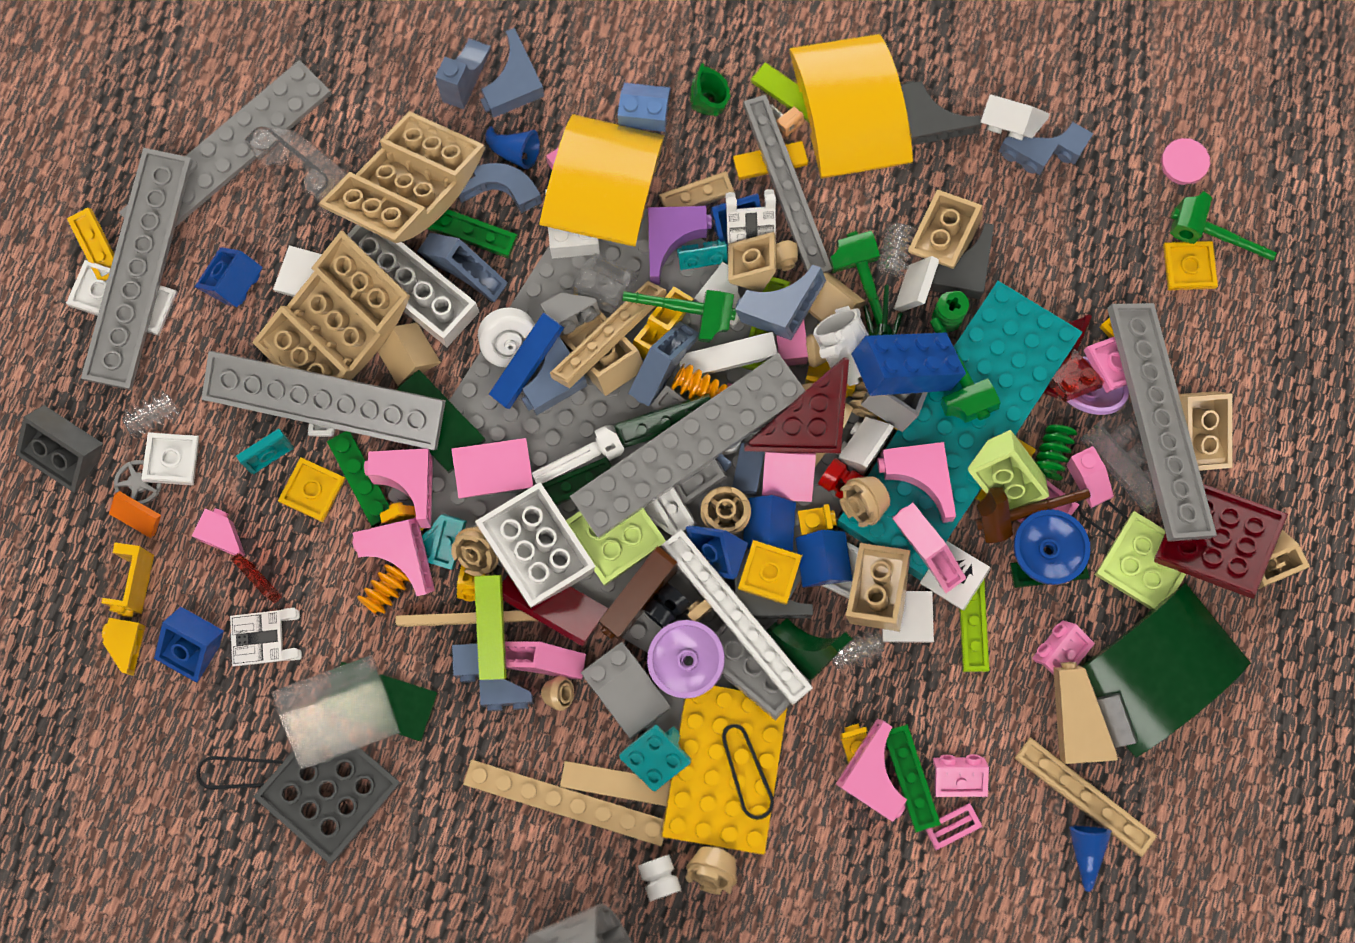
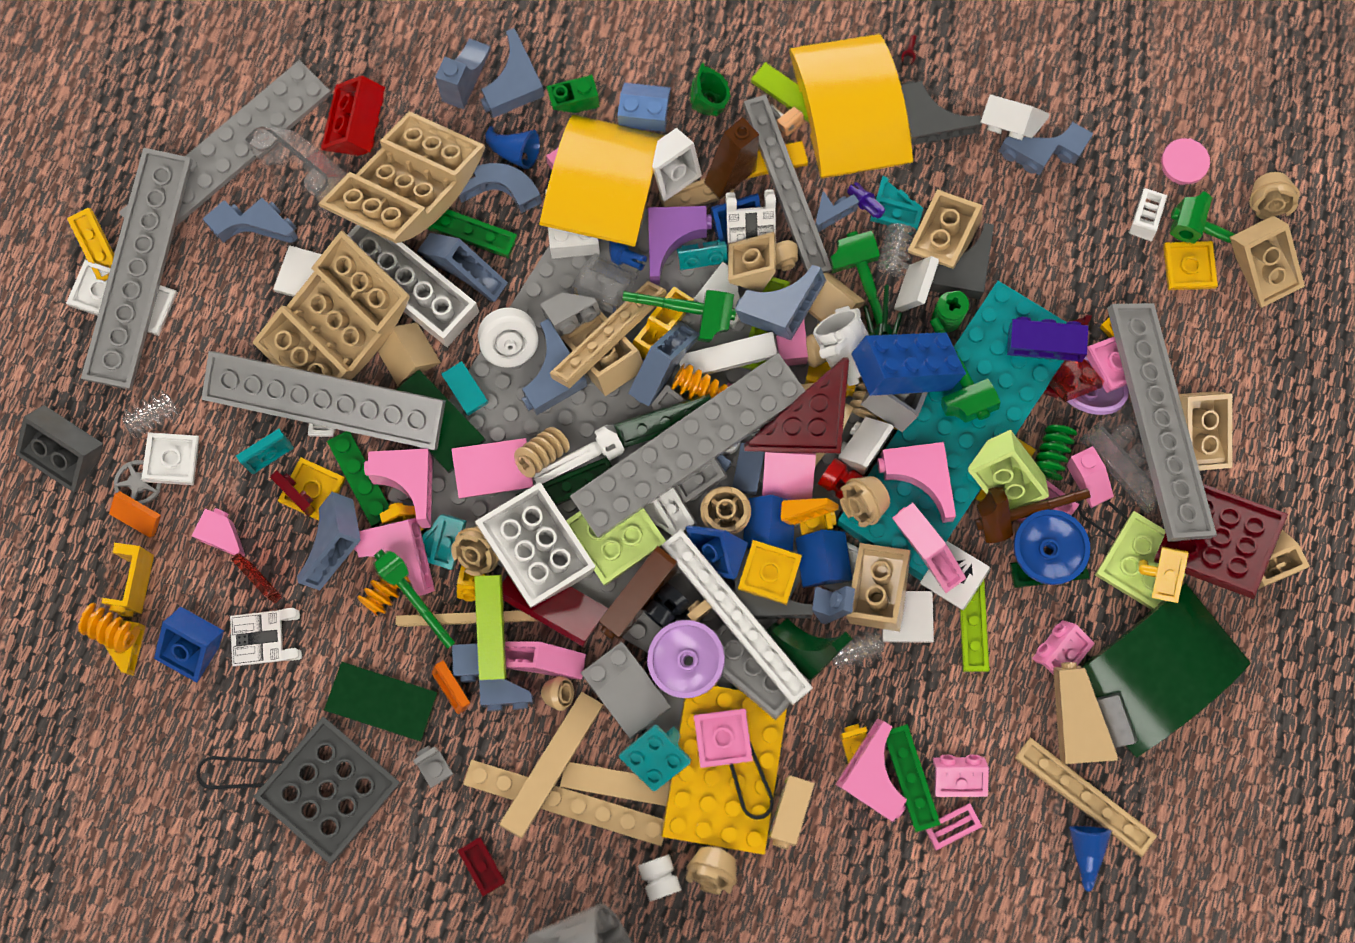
(107, 631): none -> light orange piece
(229, 276): blue slope -> none
(259, 218): none -> sand blue arch
(287, 484): none -> dark red plate
(334, 540): none -> sand blue arch
(336, 712): clear slope -> none
(353, 117): none -> red slope
(393, 571): none -> green piece
(432, 765): none -> light grey bracket
(450, 687): none -> orange tile
(464, 388): none -> teal tile
(481, 866): none -> dark red plate
(526, 360): blue tile -> none
(541, 451): none -> tan piece
(551, 765): none -> tan tile
(574, 95): none -> green slope
(621, 254): none -> blue arm
(675, 163): none -> white slope
(723, 738): none -> bright pink tile
(733, 159): none -> reddish brown slope
(790, 812): none -> tan brick
(802, 510): none -> light orange slope
(830, 214): none -> sand blue slope
(832, 605): none -> sand blue slope
(866, 200): none -> dark purple axle
(897, 206): none -> teal wing
(910, 50): none -> dark red hand
(1047, 339): none -> dark purple brick
(1144, 228): none -> white slope
(1168, 573): none -> yellow plate
(1268, 260): none -> tan slope
(1274, 195): none -> tan cone

